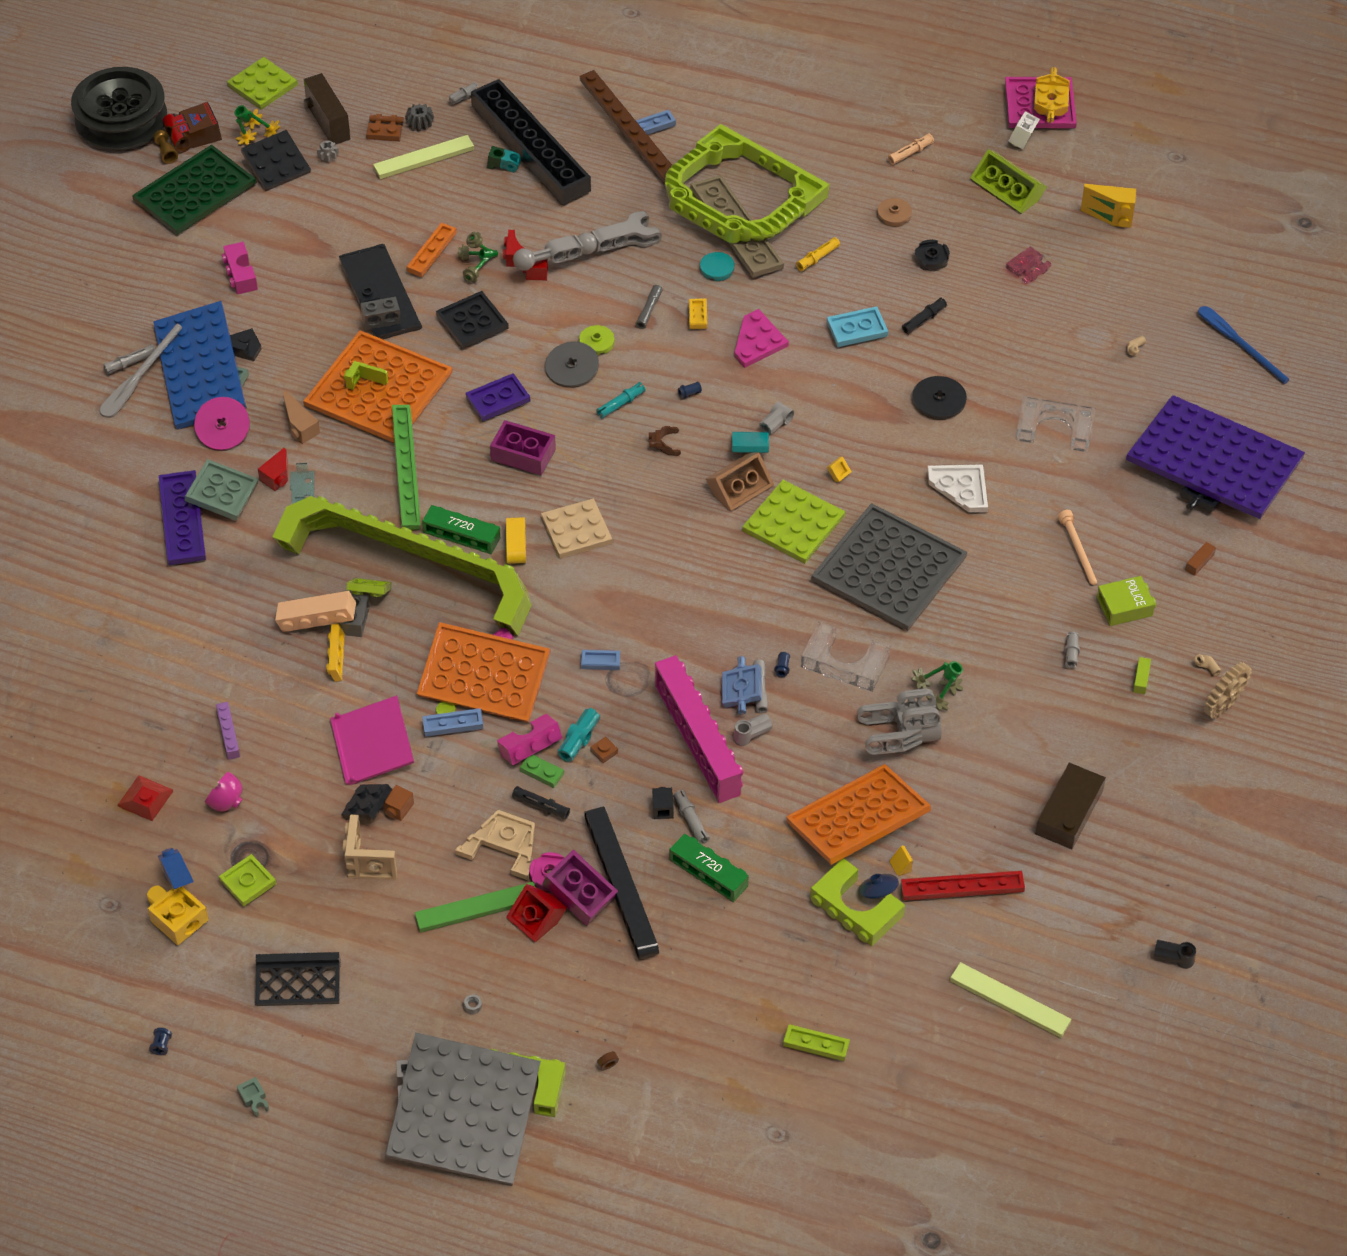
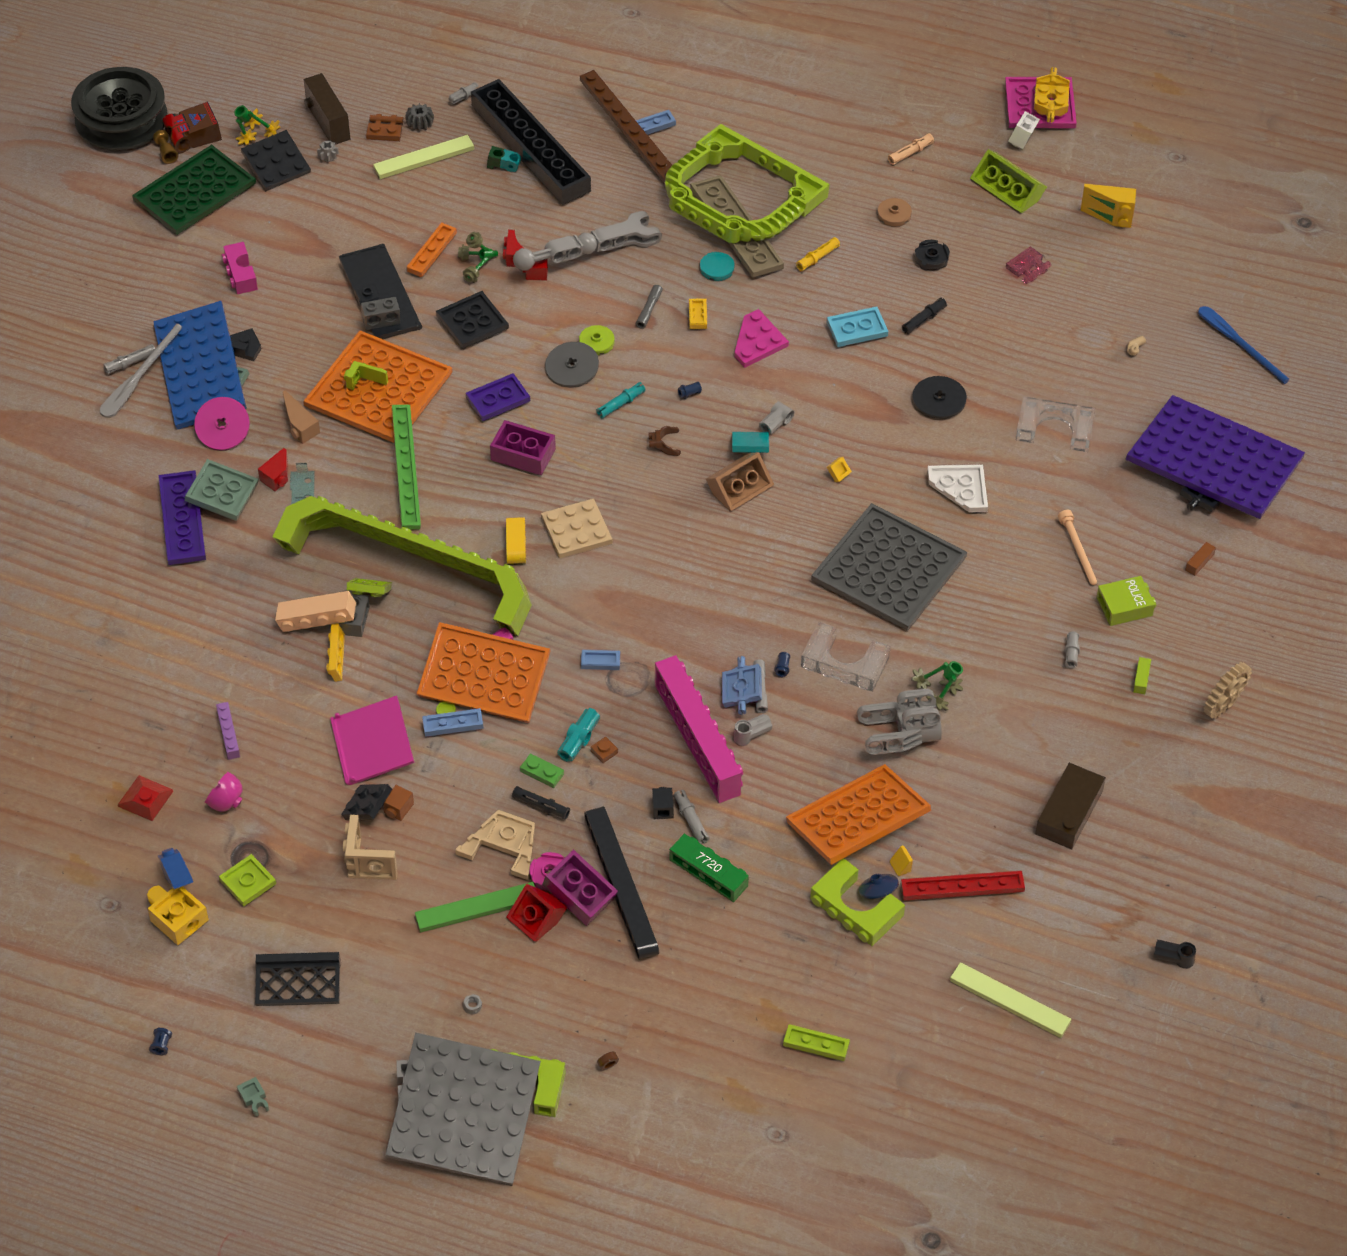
(262, 83): lime plate -> none
(461, 529): green brick -> none
(519, 747): dark pink arch -> none
(793, 521): lime plate -> none
(1207, 662): tan arm -> none

